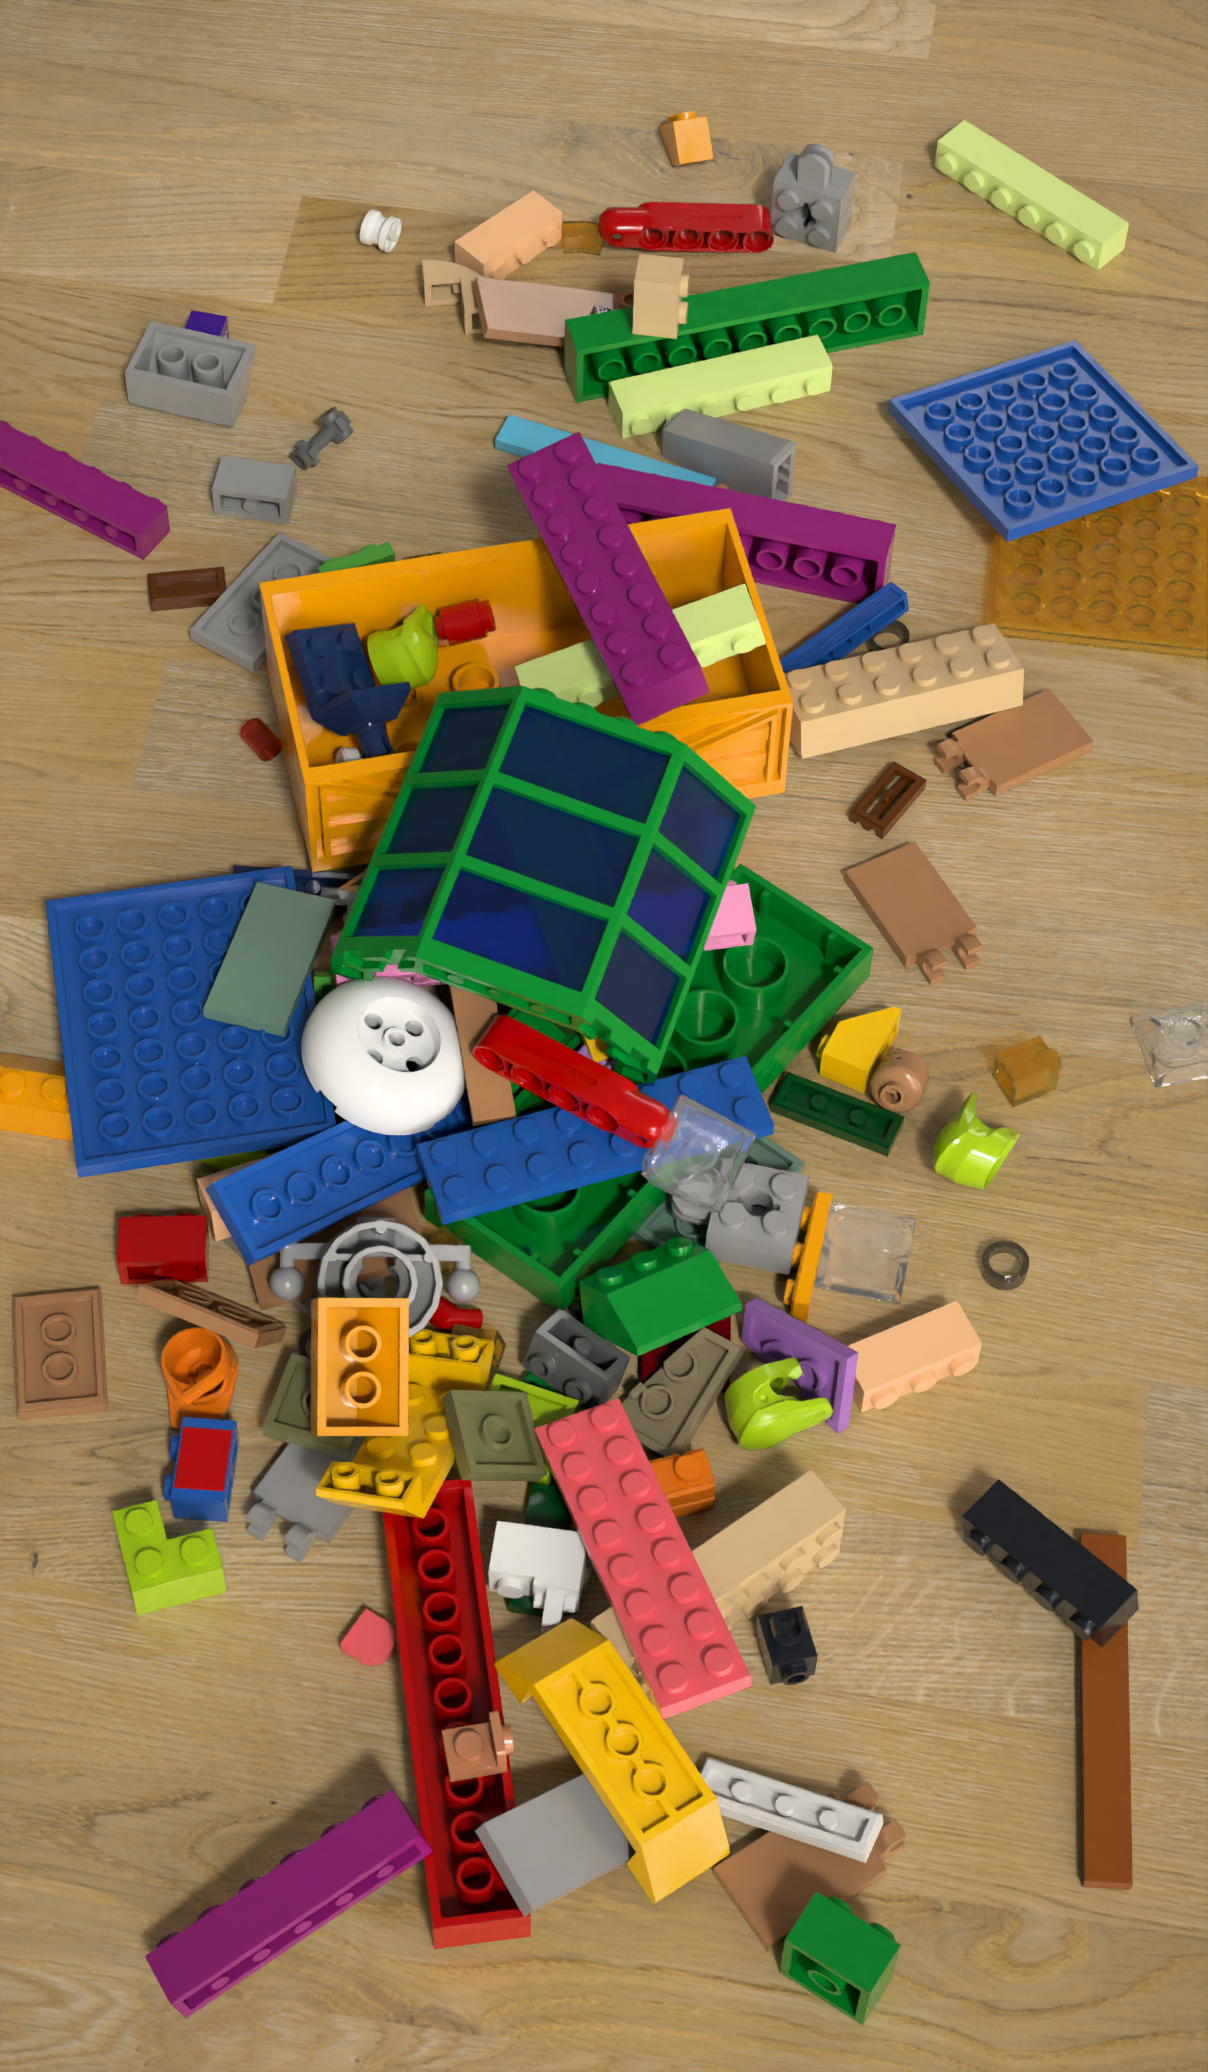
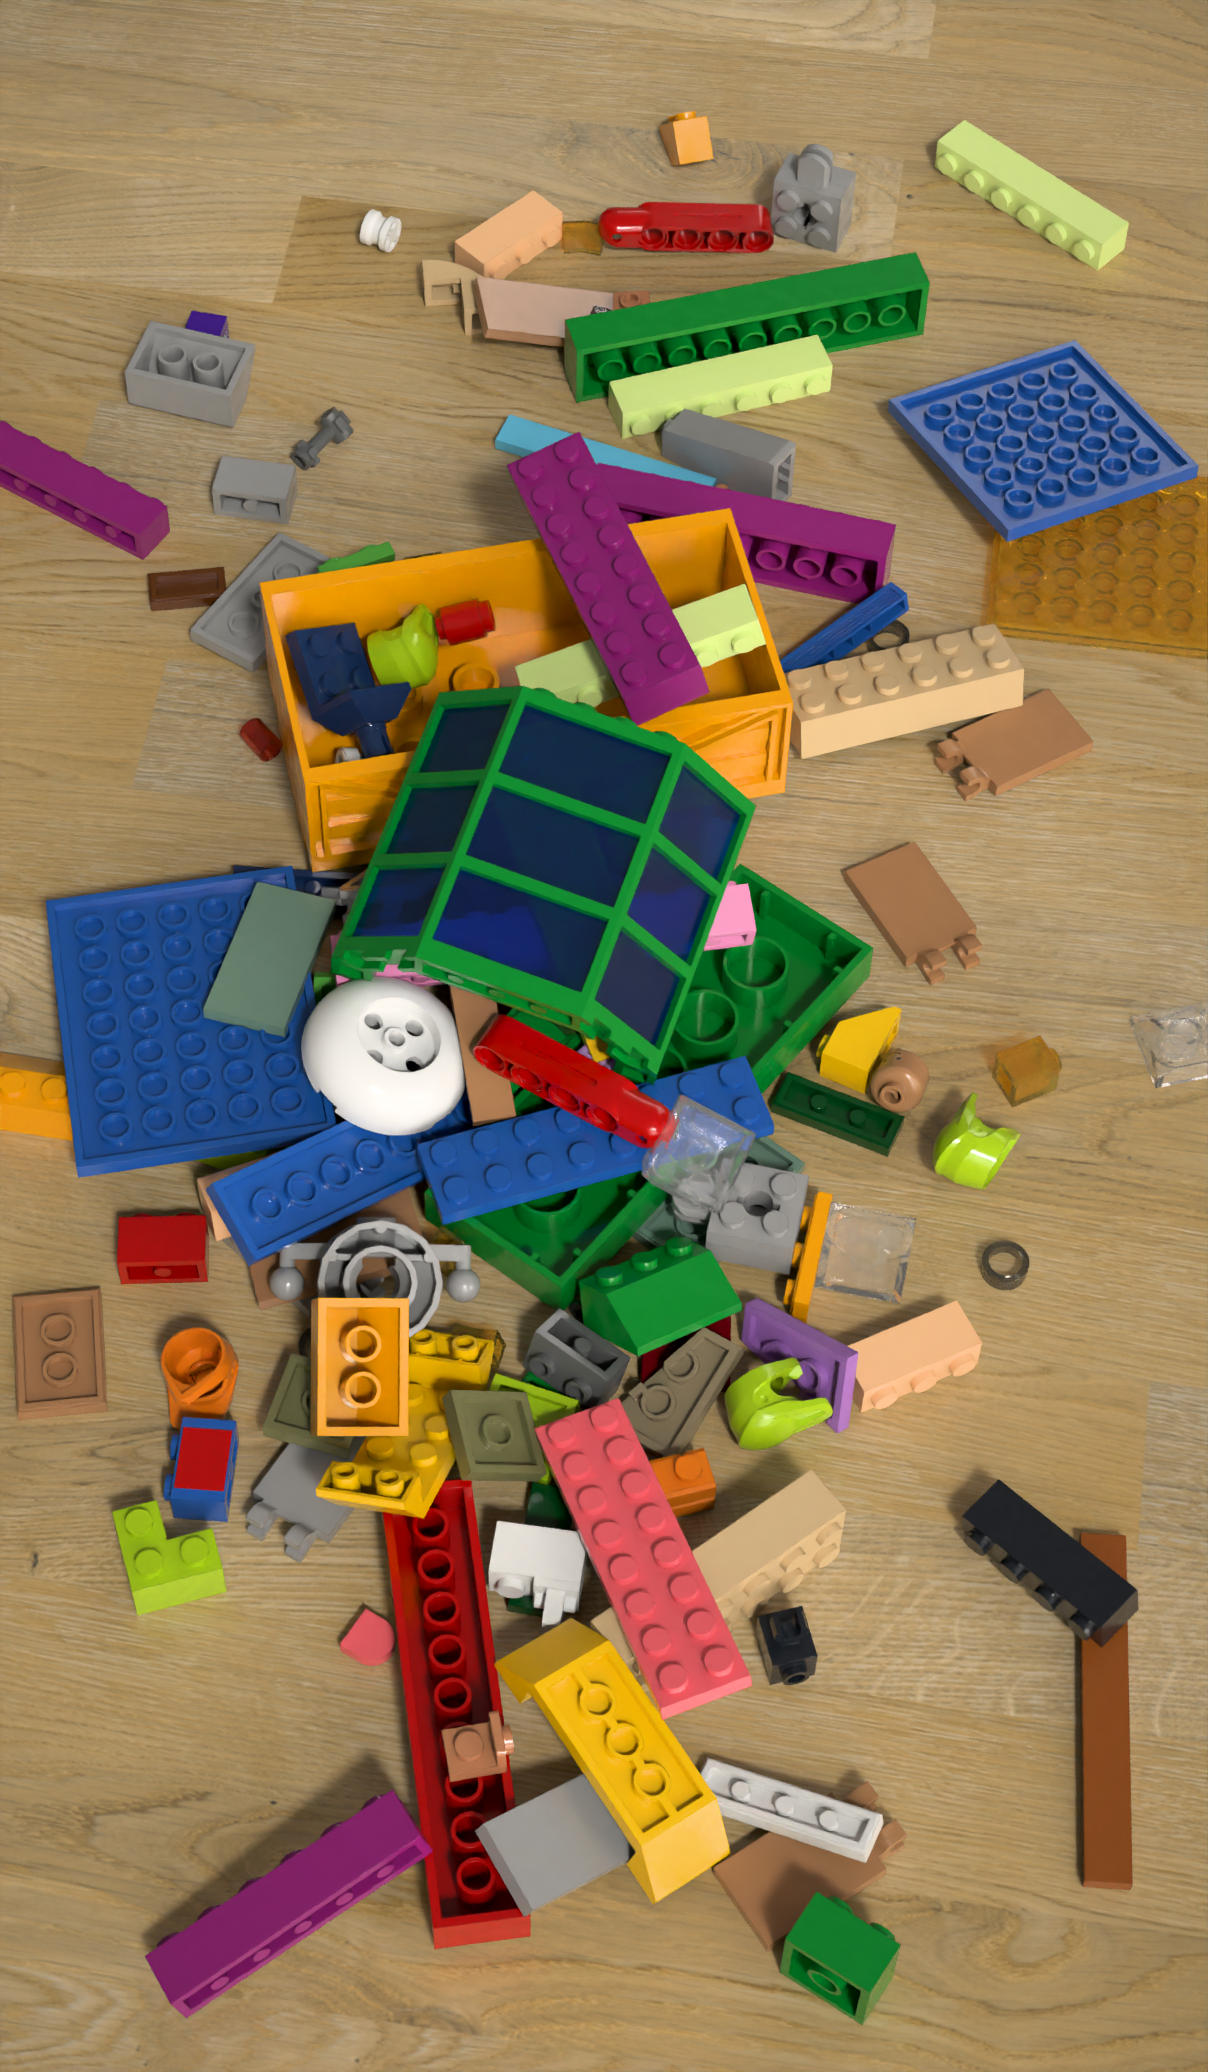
(211, 1312): medium nougat tile -> none
(449, 1314): red arm -> none
(658, 296): tan brick -> none
(872, 821): reddish brown tile -> none

